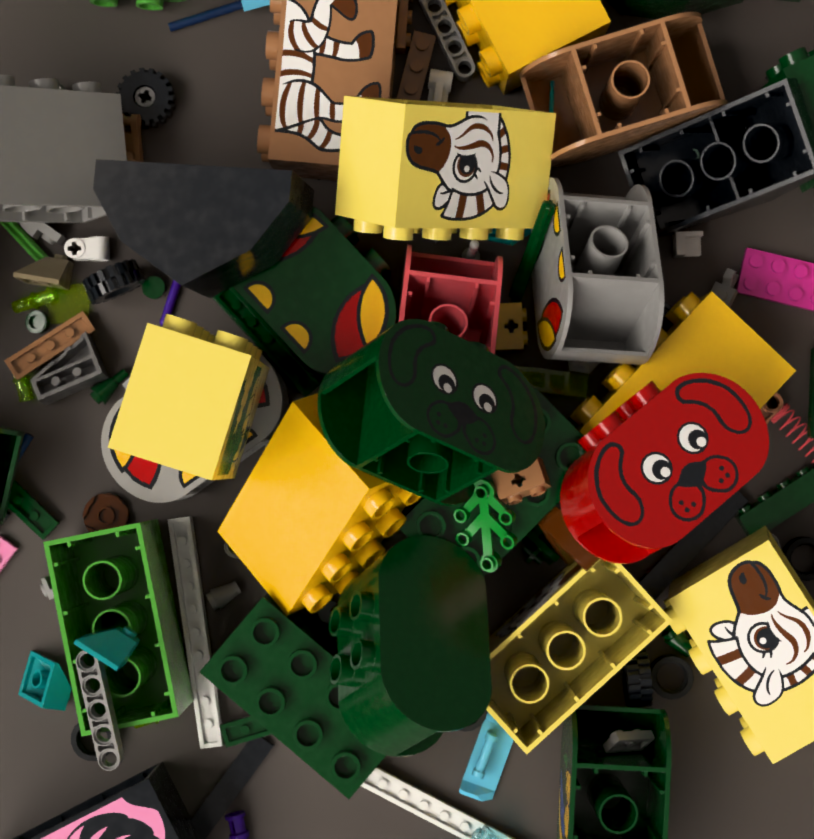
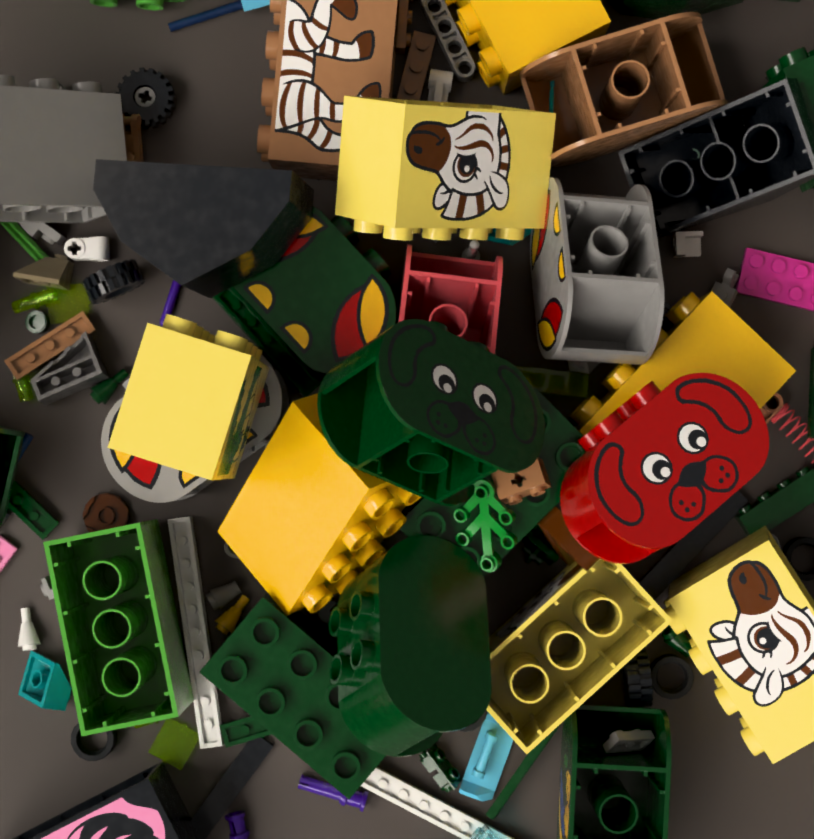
(28, 636): none -> white cone
(97, 720): light grey beam -> none
(110, 645): teal slope -> none
(154, 287): dark green tile -> none
(174, 743): none -> clear neon green piece
(228, 620): none -> yellow cone
(326, 789): none -> dark purple pin
(447, 776): none -> dark green hinge
(517, 777): none -> dark green tile
(518, 338): yellow brick -> none
(532, 249): dark green axle -> none

